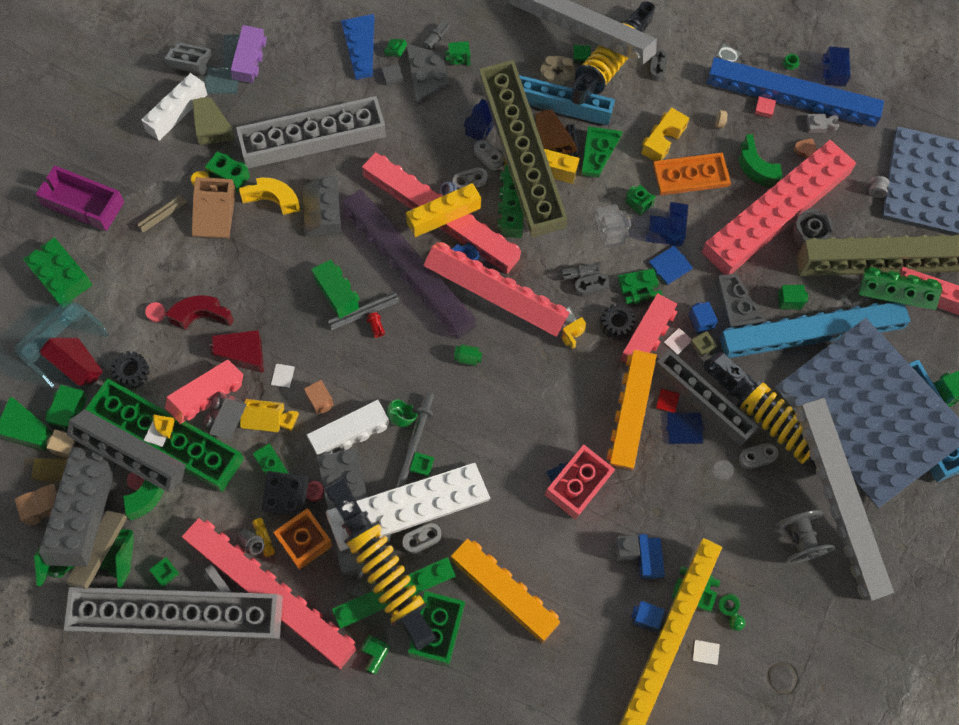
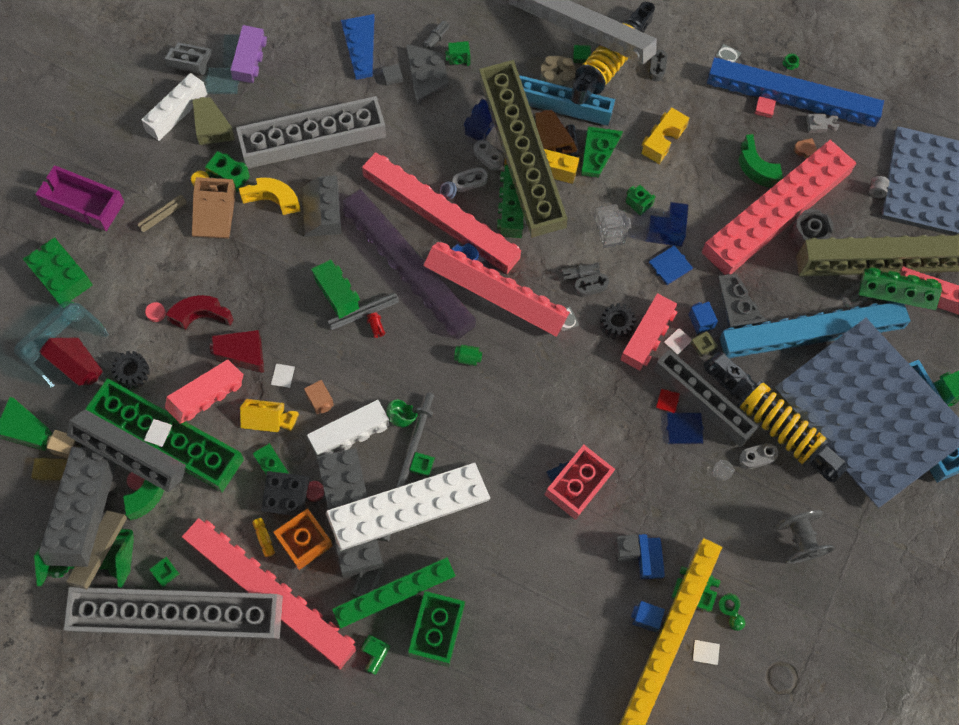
(36, 504): medium nougat brick -> none
(66, 405): green brick -> none
(163, 425): yellow tile -> none
(213, 577): light grey plate -> none
(224, 415): dark grey brick -> none
(251, 542): dark grey cone -> none
(366, 540): piece -> none
(395, 47): green plate -> none
(421, 538): light grey plate -> none
(443, 210): yellow brick -> none
(505, 591): light orange brick -> none
(572, 330): yellow bracket -> none
(632, 410): light orange brick -> none
(639, 281): green plate -> none
(691, 174): orange plate -> none
(721, 119): tan tile -> none
(792, 297): green brick -> none
(836, 66): clear blue brick -> none
(844, 500): light grey brick -> none

